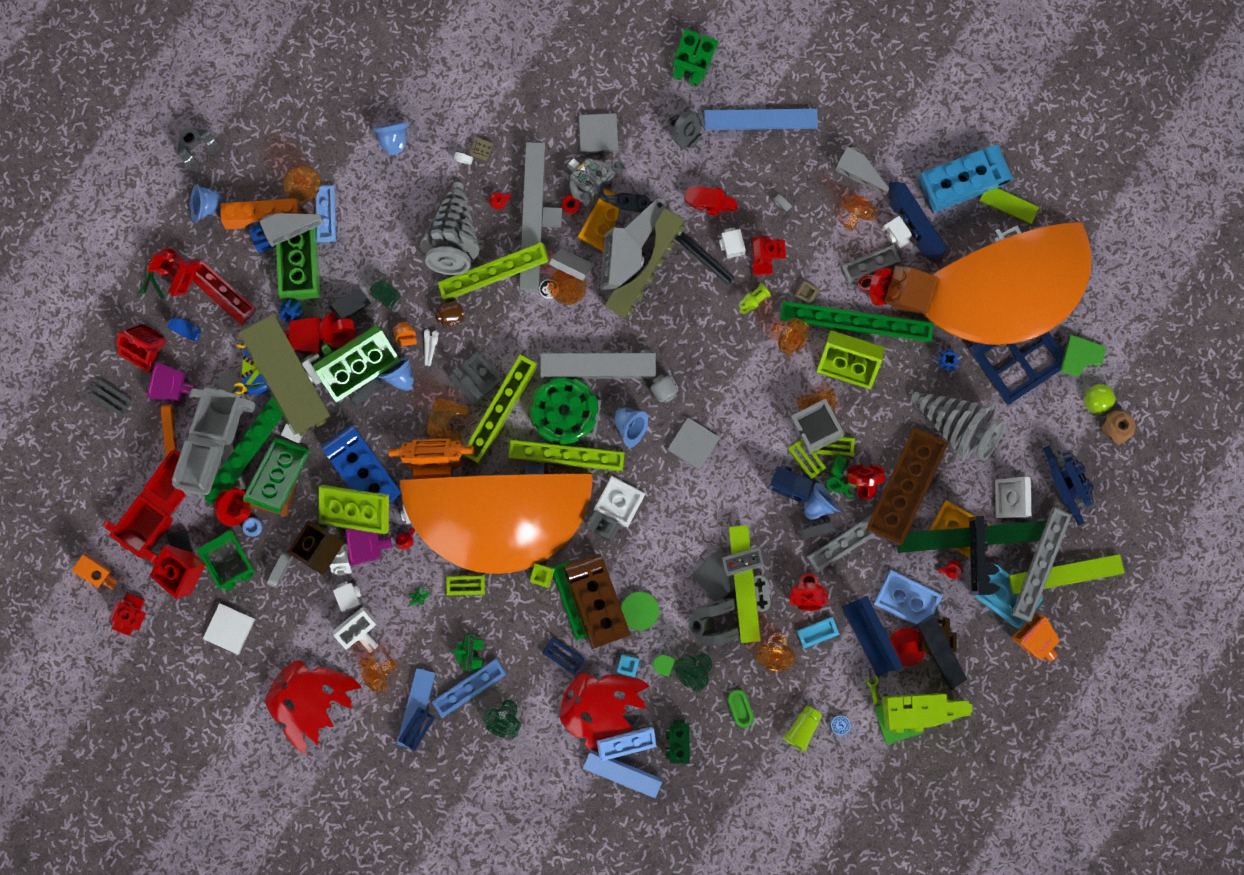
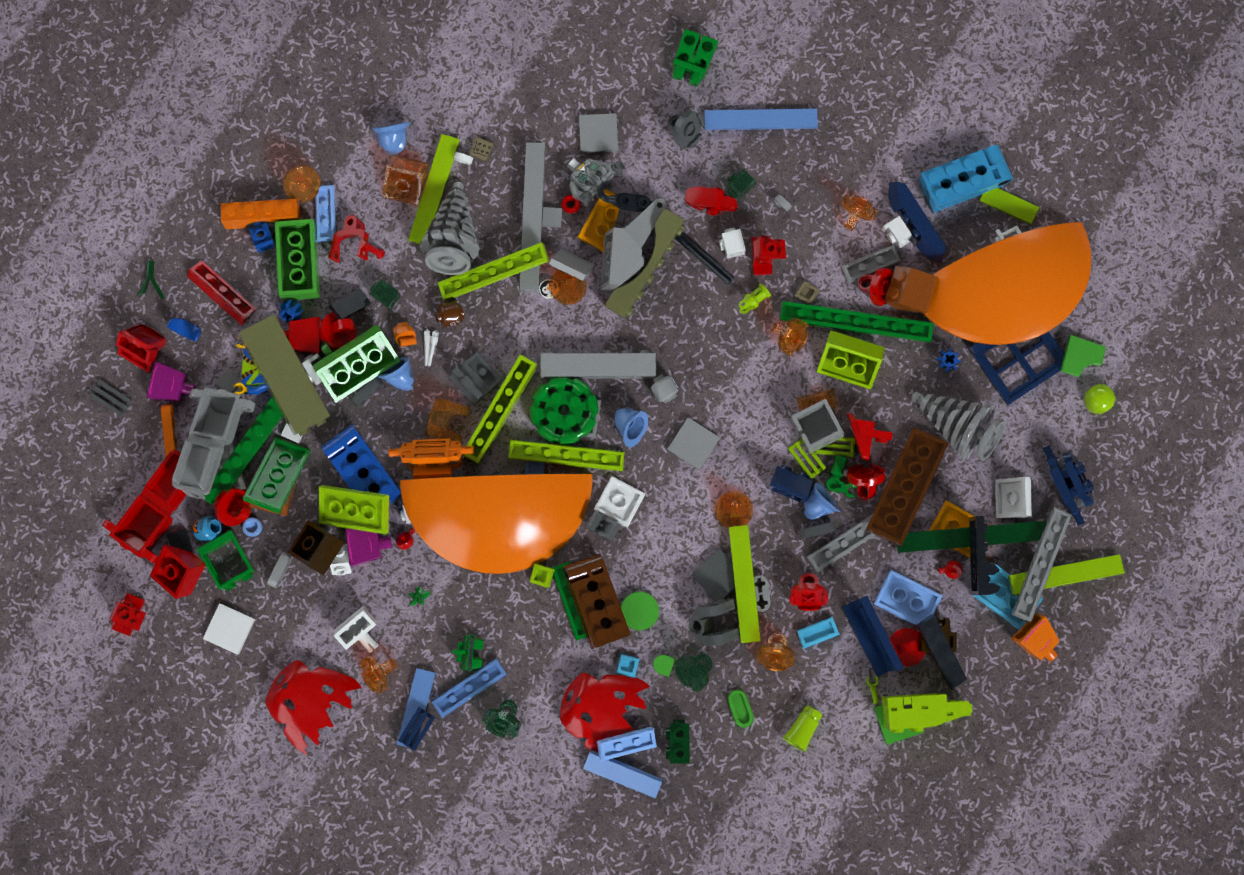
(88, 566): orange torso -> none
(164, 262): red tile -> none
(199, 135): dark grey piece -> none
(204, 202): medium blue piece -> none
(207, 529): none -> dark azure head
(283, 226): light grey slope -> none
(347, 596): white brick -> none
(354, 228): none -> red piece
(405, 179): none -> clear orange slope
(434, 187): none -> lime tile
(468, 577): lime tile -> none
(498, 200): red piece -> none
(577, 665): dark blue tile -> none
(733, 509): none -> clear orange tile
(740, 184): none -> clear green brick
(743, 561): slope -> none
(840, 725): light blue tile -> none
(858, 168): light grey slope -> none
(863, 434): none -> red piece
(1111, 428): medium nougat piece -> none

